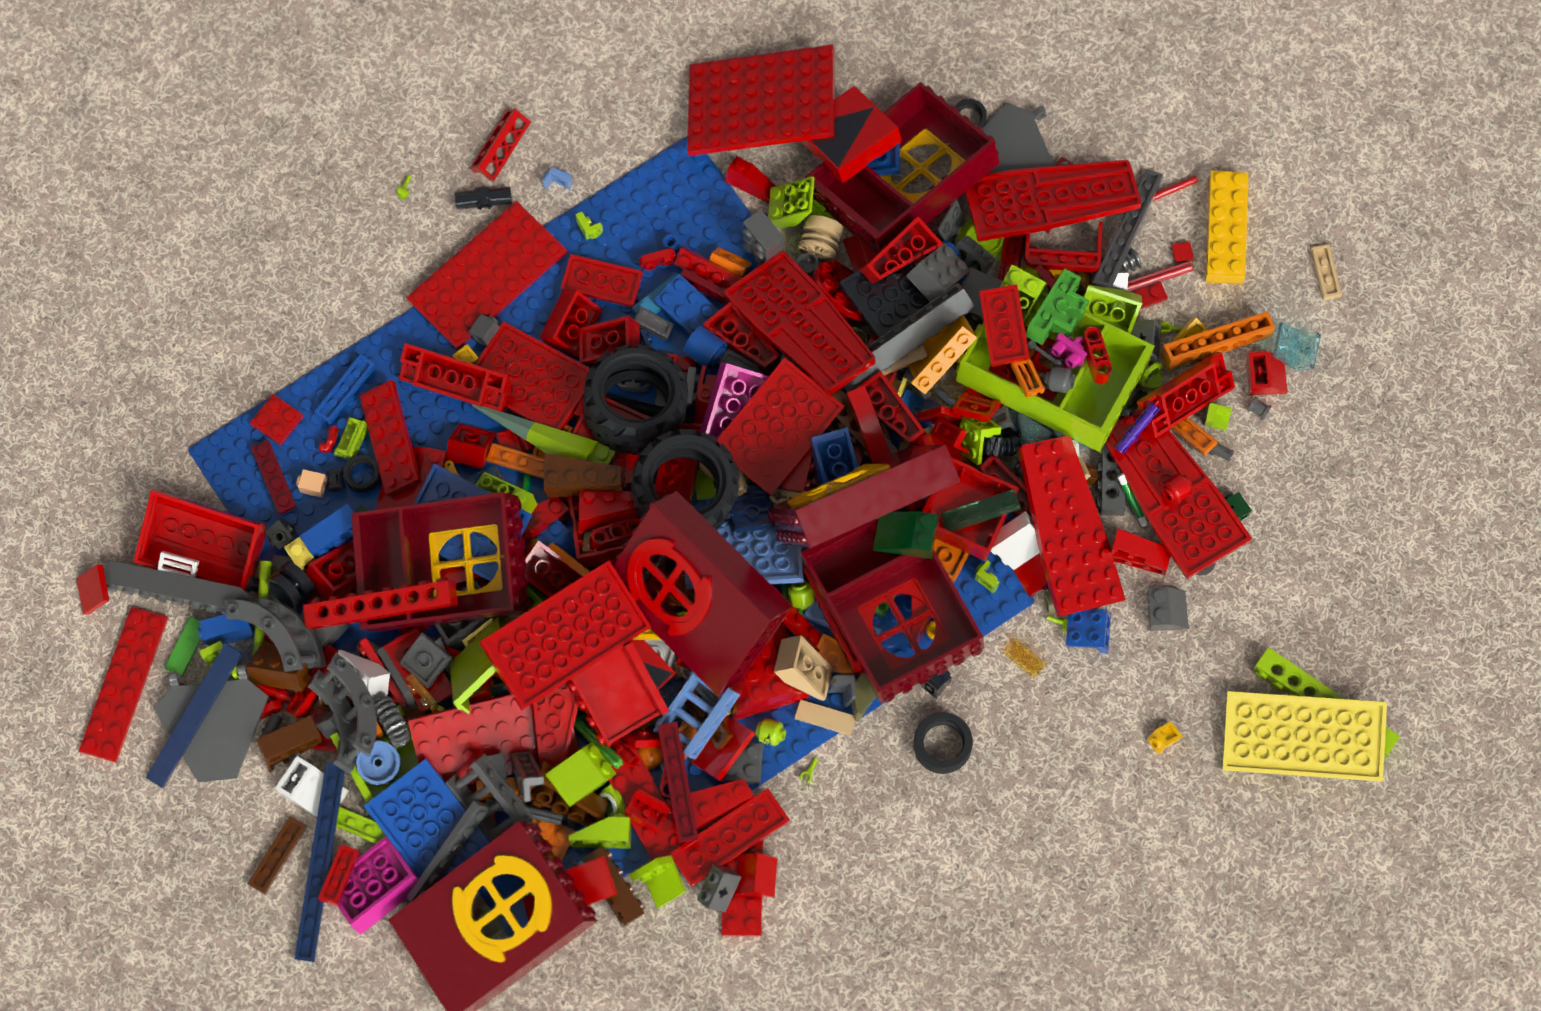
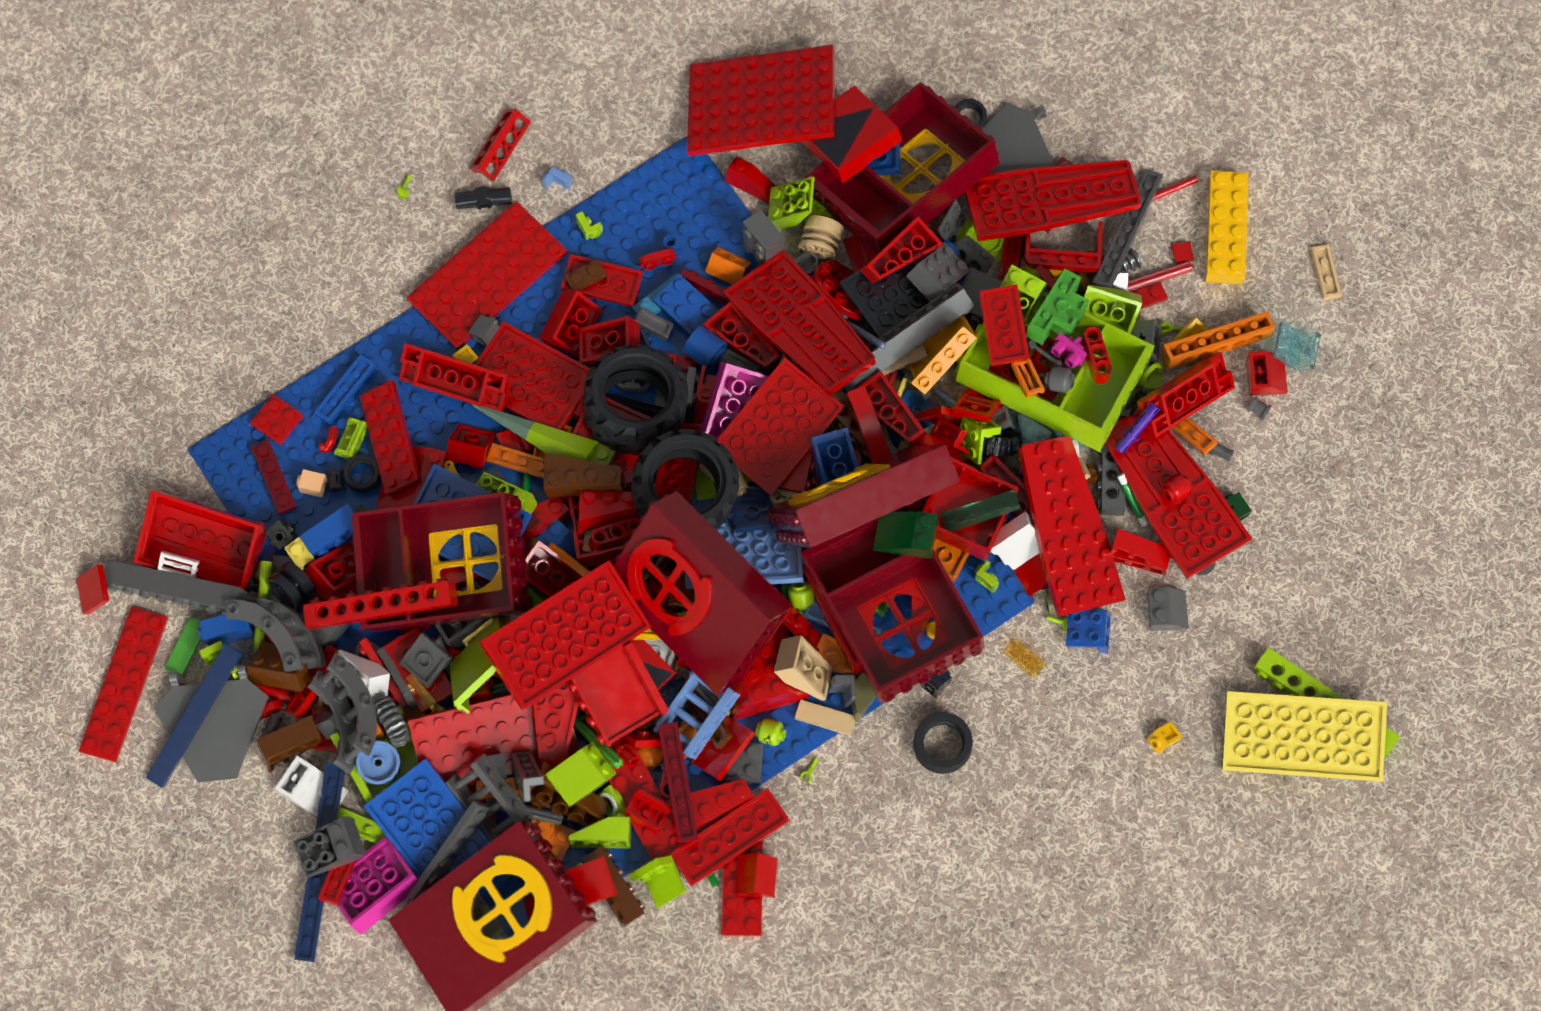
(277, 855): reddish brown plate -> none
(329, 847): none -> dark grey slope
(585, 276): none -> reddish brown plate
(705, 268): red plate -> none
(719, 888): dark grey brick -> none
(864, 334): none -> sand blue piece
(1217, 416): lime panel -> none

